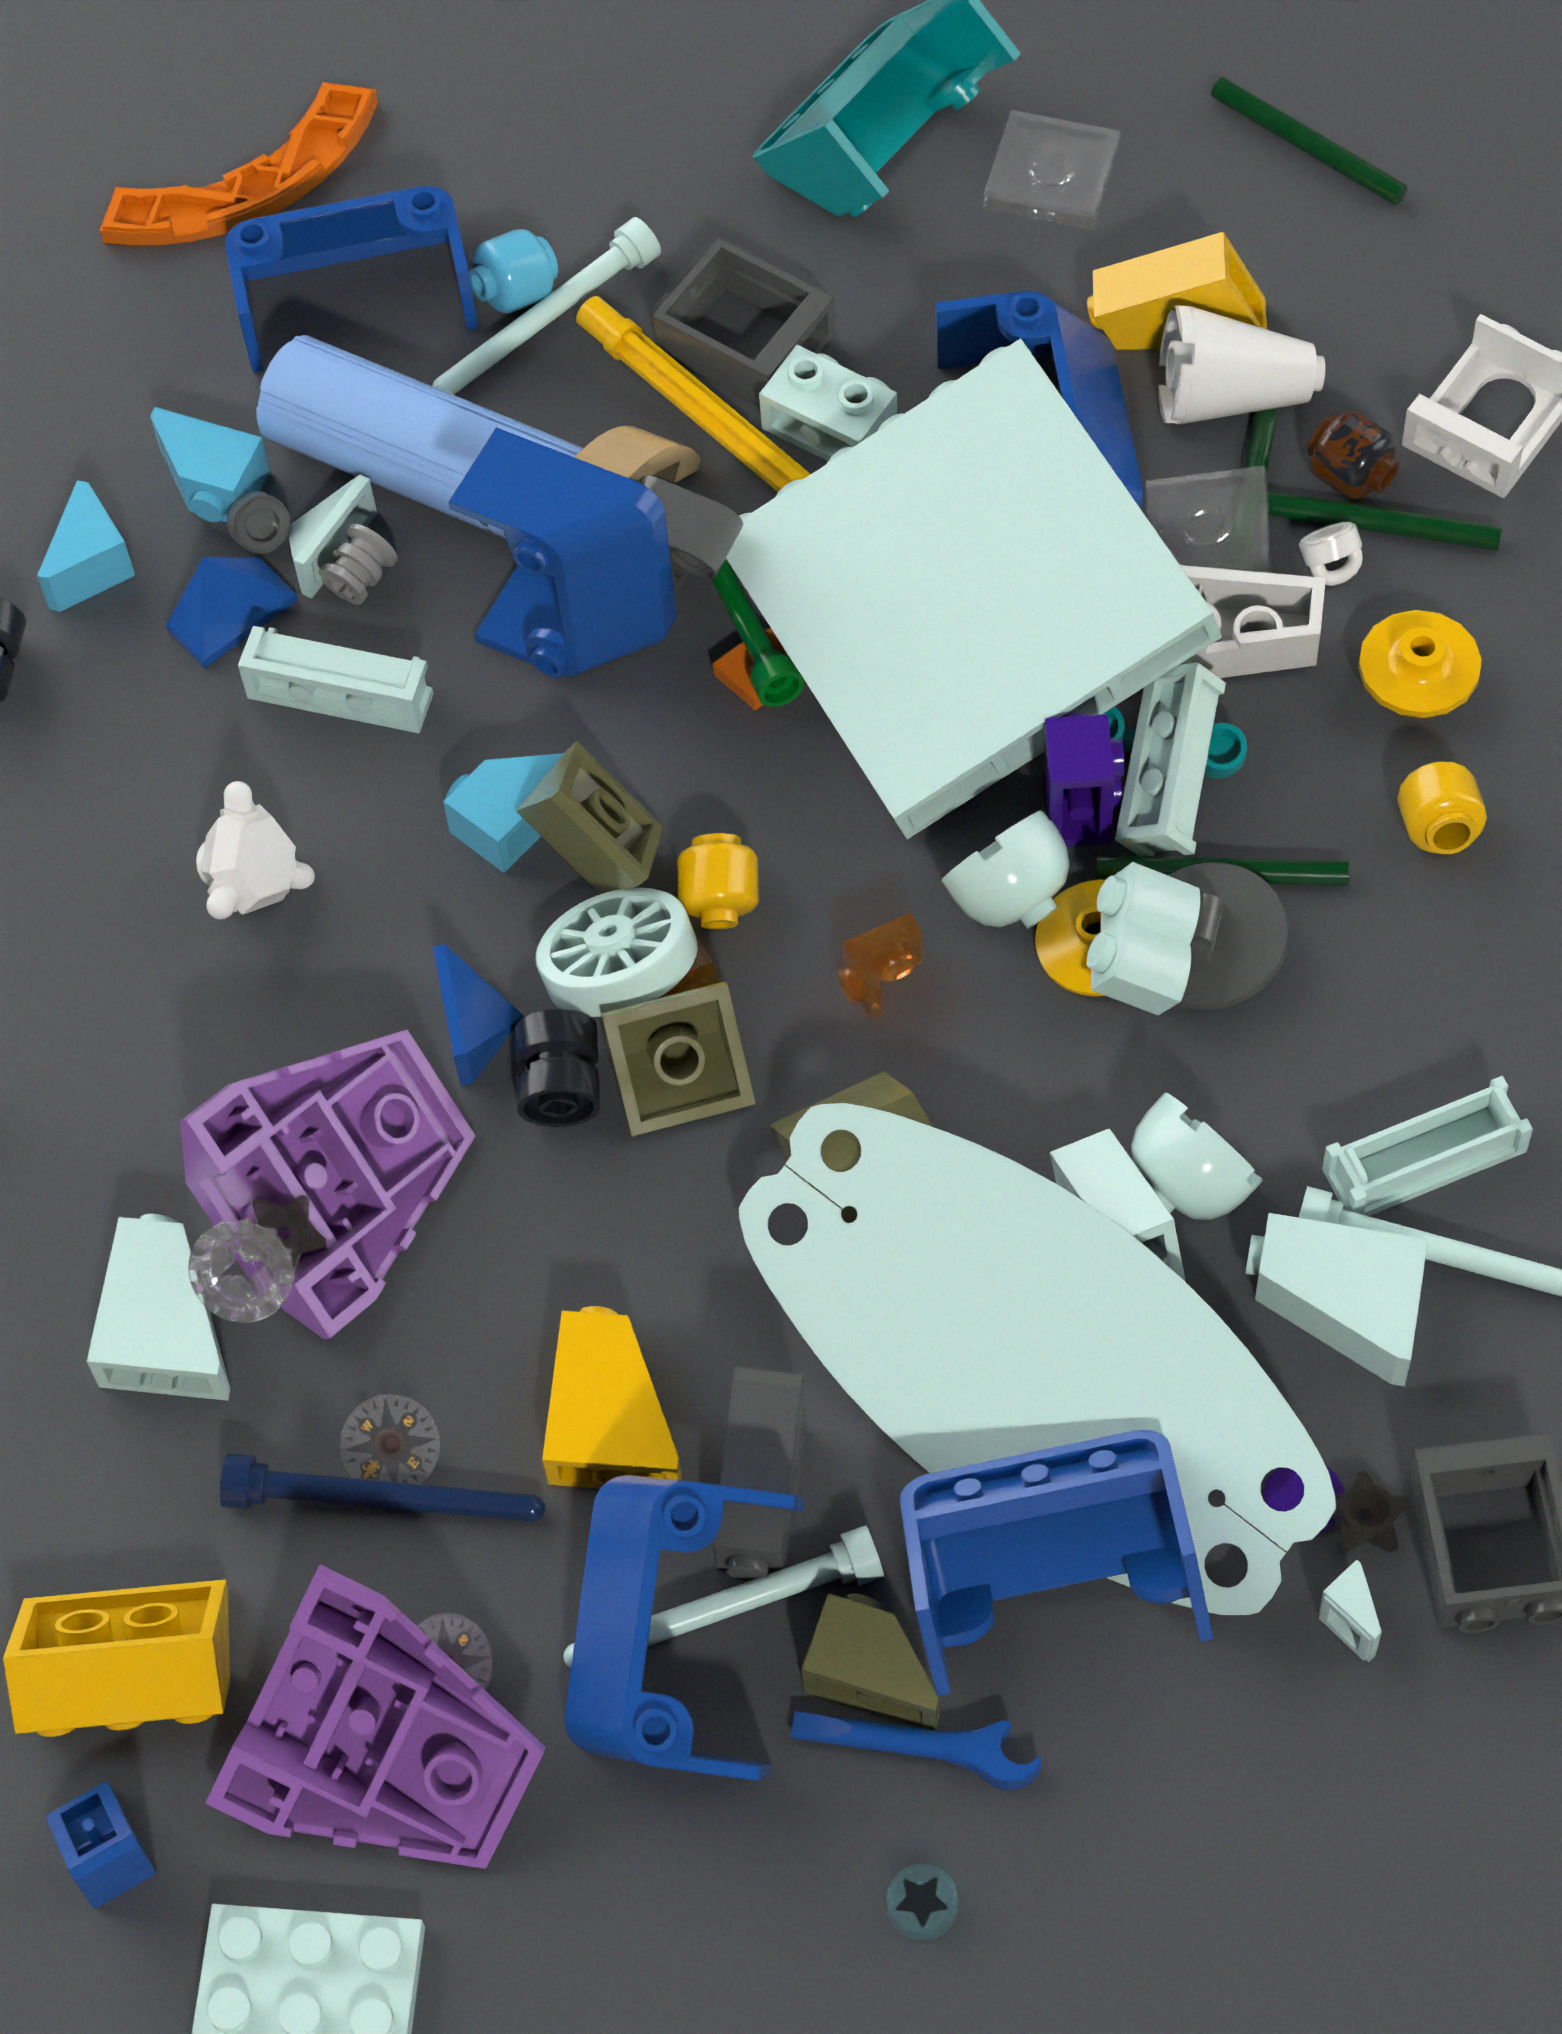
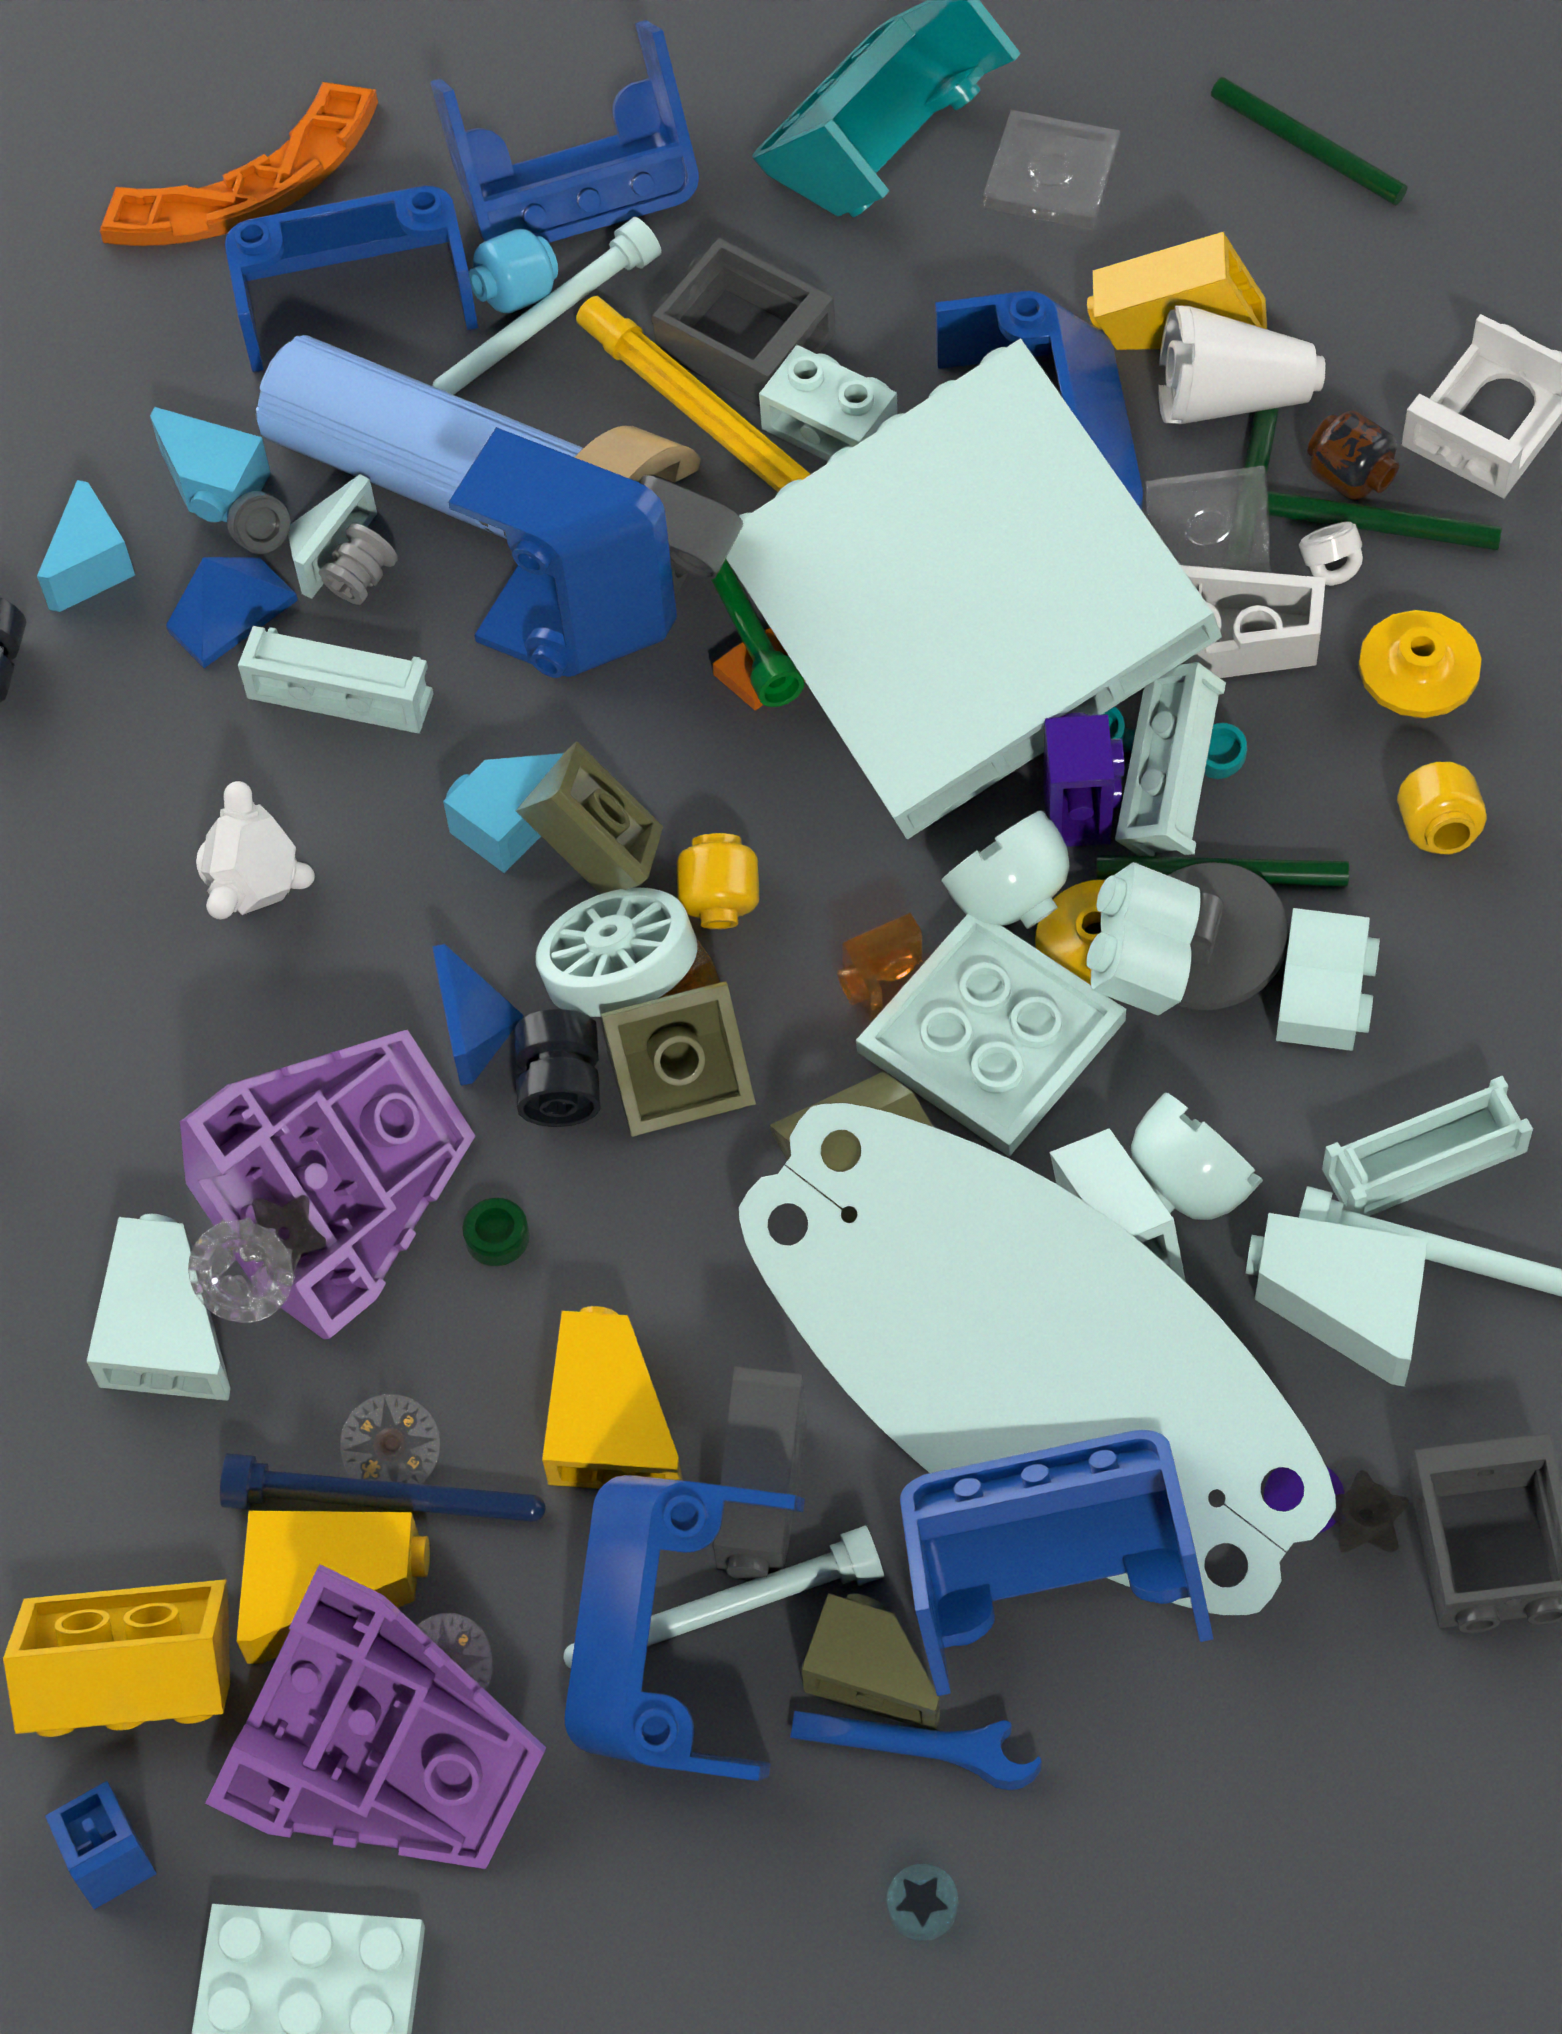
(289, 1546): none -> yellow slope
(496, 1231): none -> dark green tile
(587, 185): none -> blue windscreen
(991, 1032): none -> light aqua plate
(1324, 979): none -> light aqua brick
(1350, 1612): light aqua slope -> none

